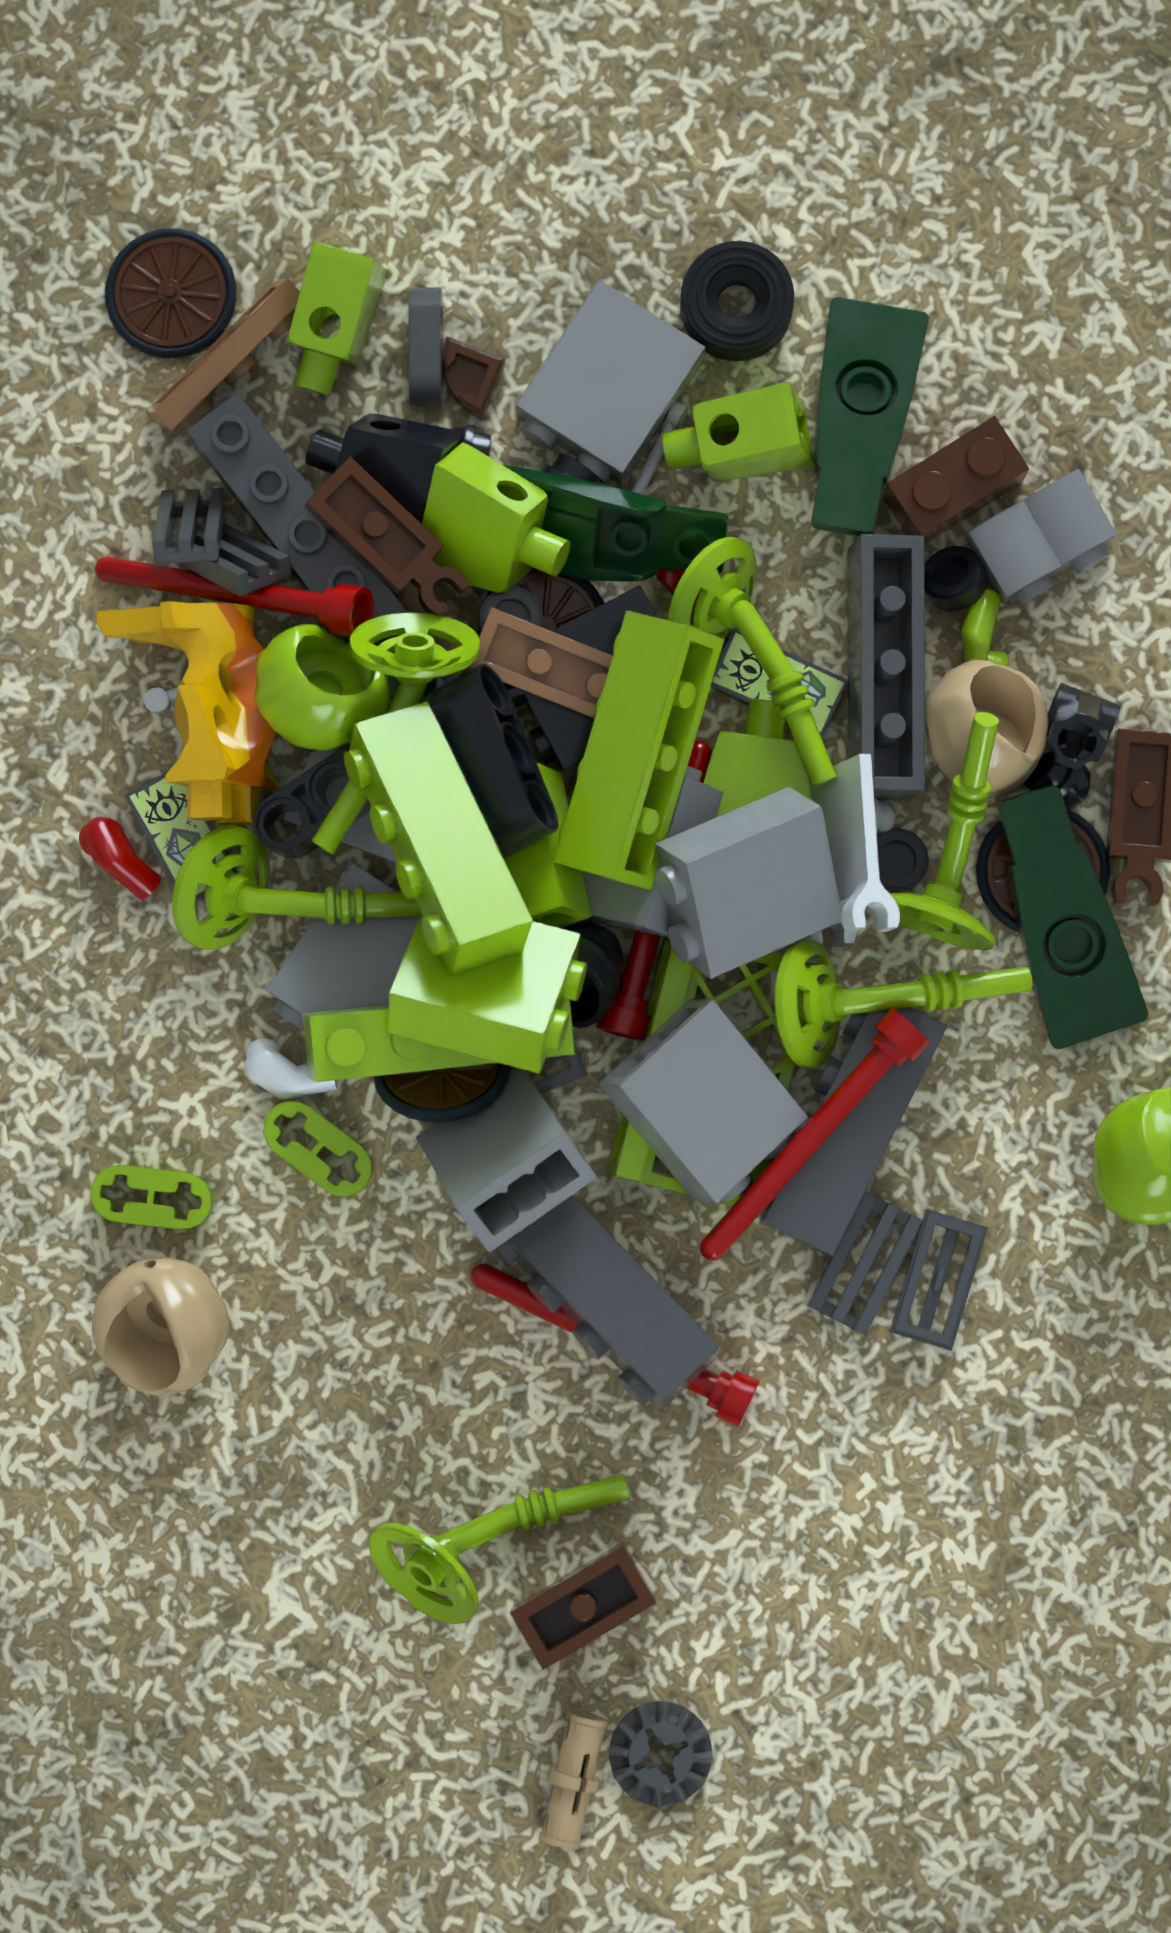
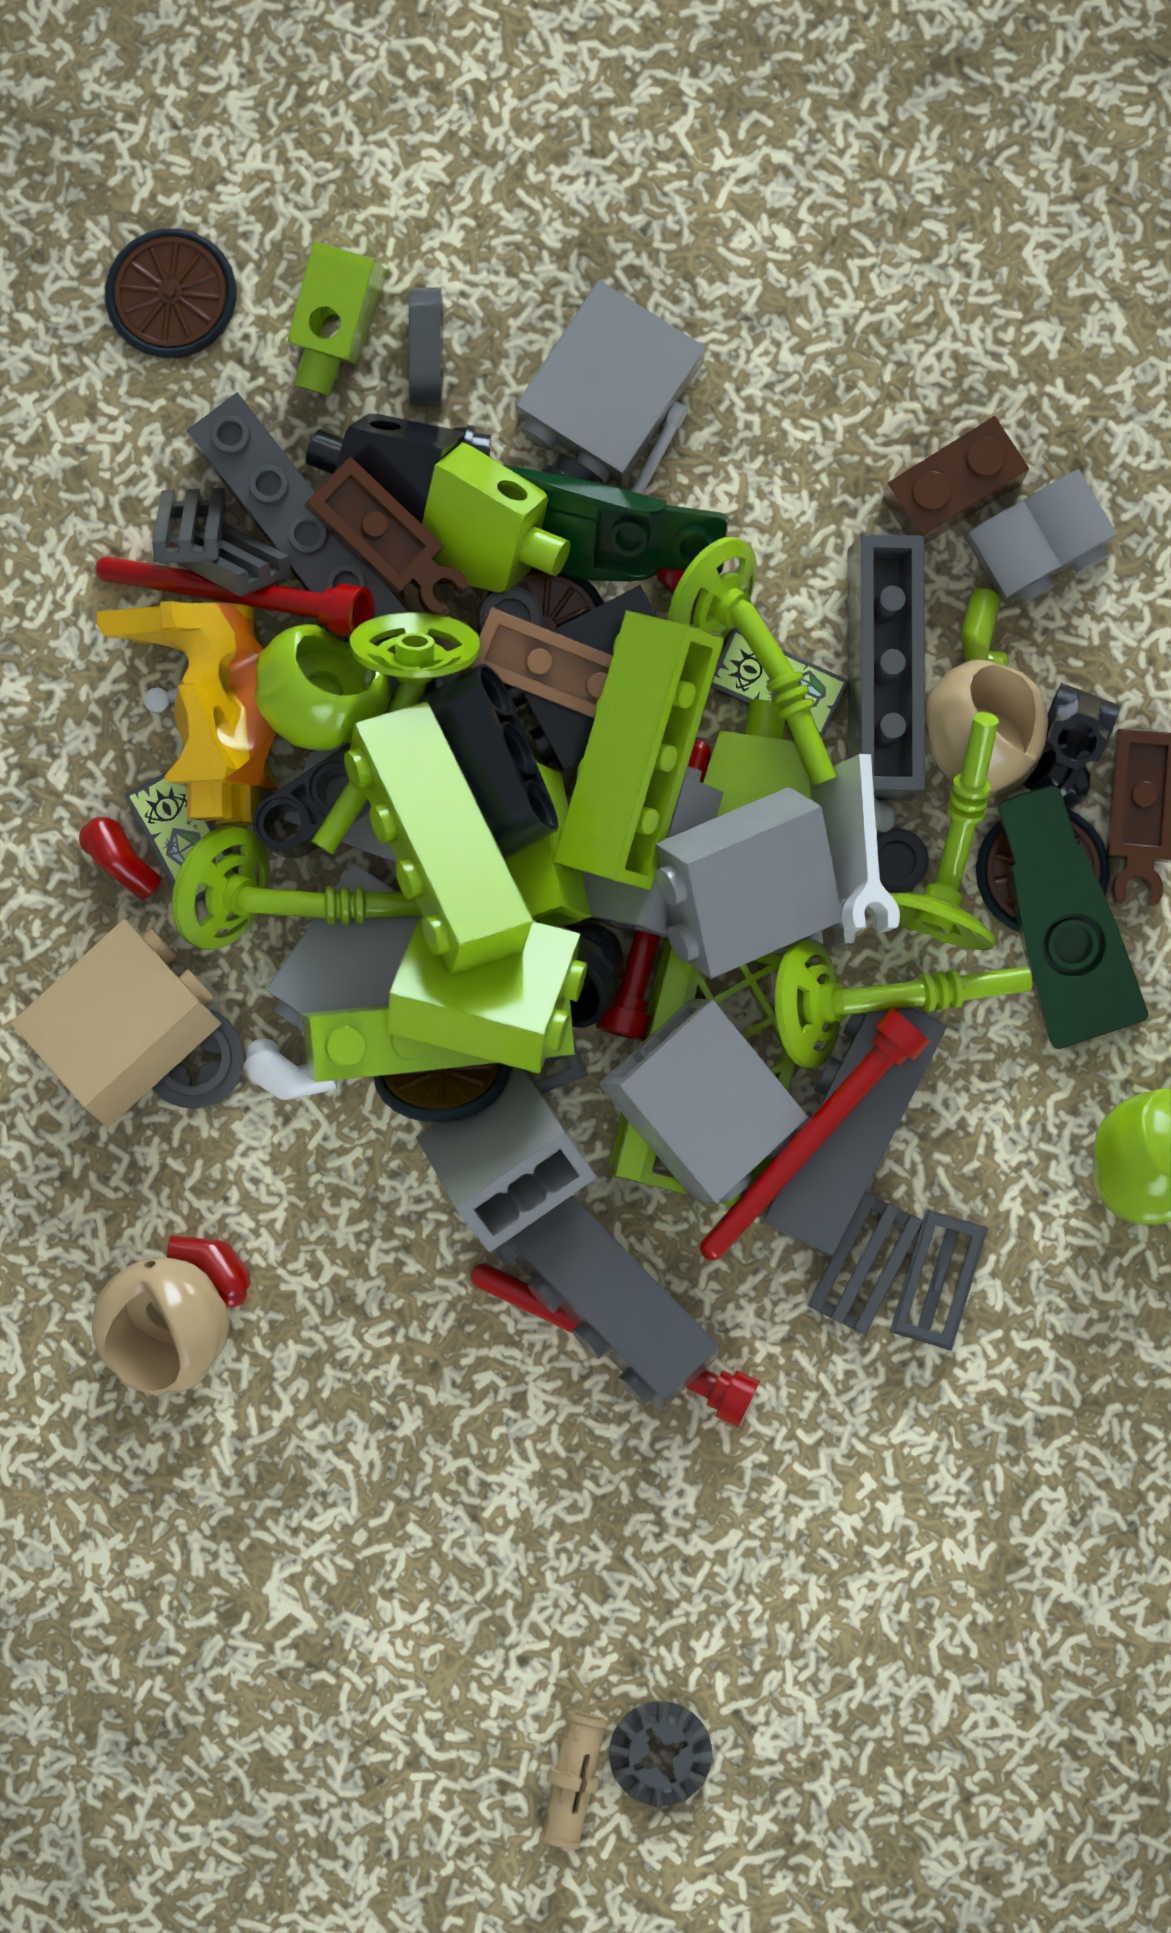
(118, 1021): none -> tan brick
(153, 1181): lime beam -> none
(215, 1079): none -> dark grey gear
(217, 1261): none -> red arm
(226, 358): medium nougat plate -> none
(308, 1161): lime beam -> none
(437, 1557): lime dish -> none
(471, 375): reddish brown tile -> none
(583, 1605): reddish brown brick -> none
(746, 266): black tyre -> none
(769, 439): lime torso -> none
(862, 408): dark green piece -> none
(954, 578): black tile -> none

